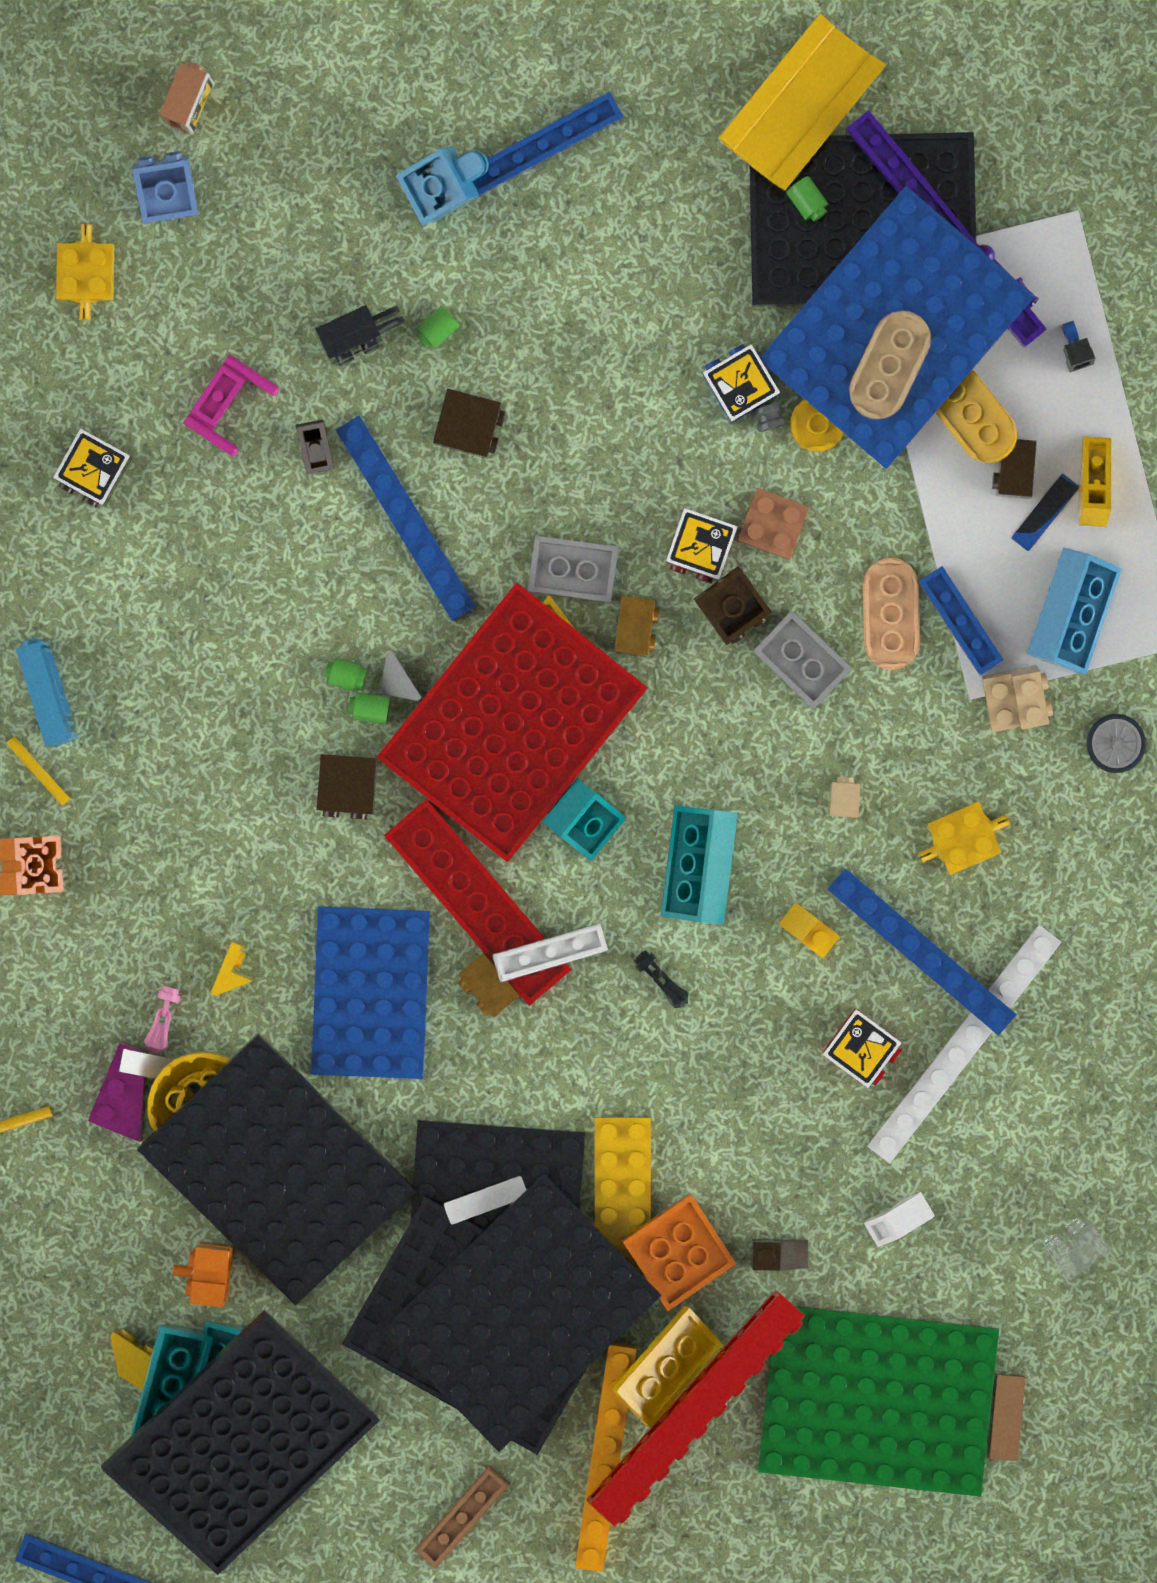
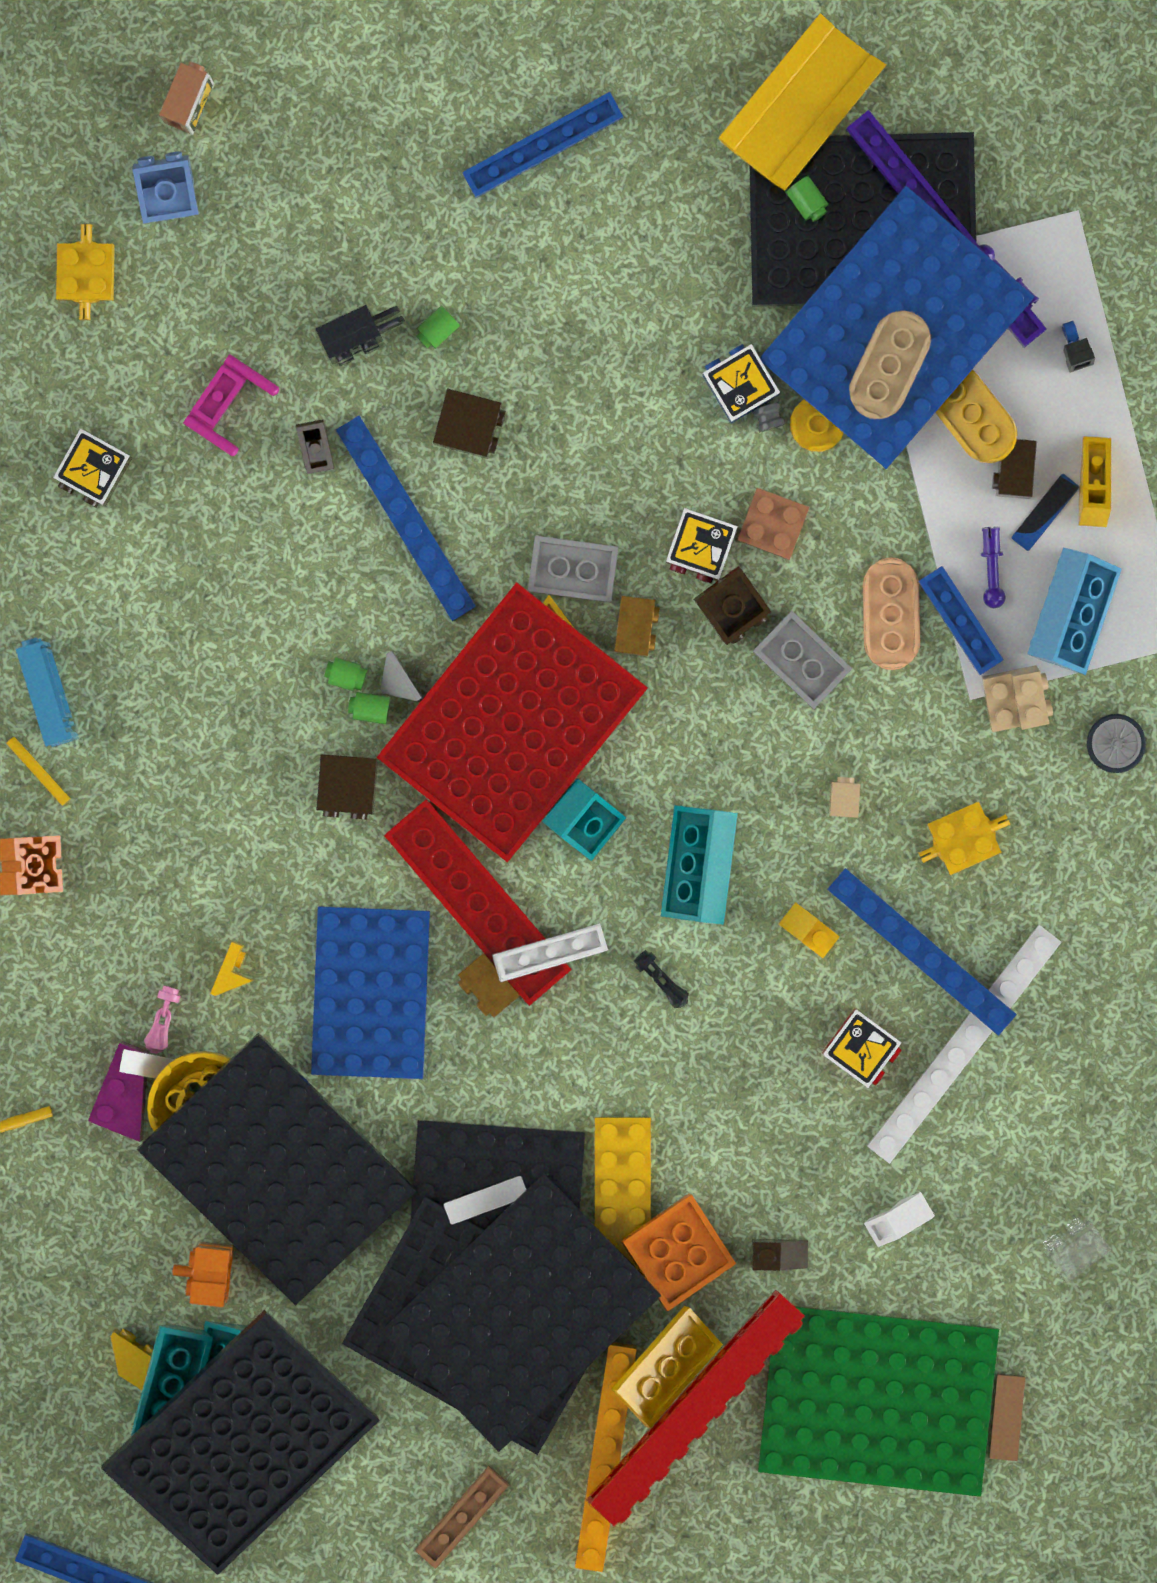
(443, 186): dark azure brick -> none
(993, 596): none -> dark purple pin

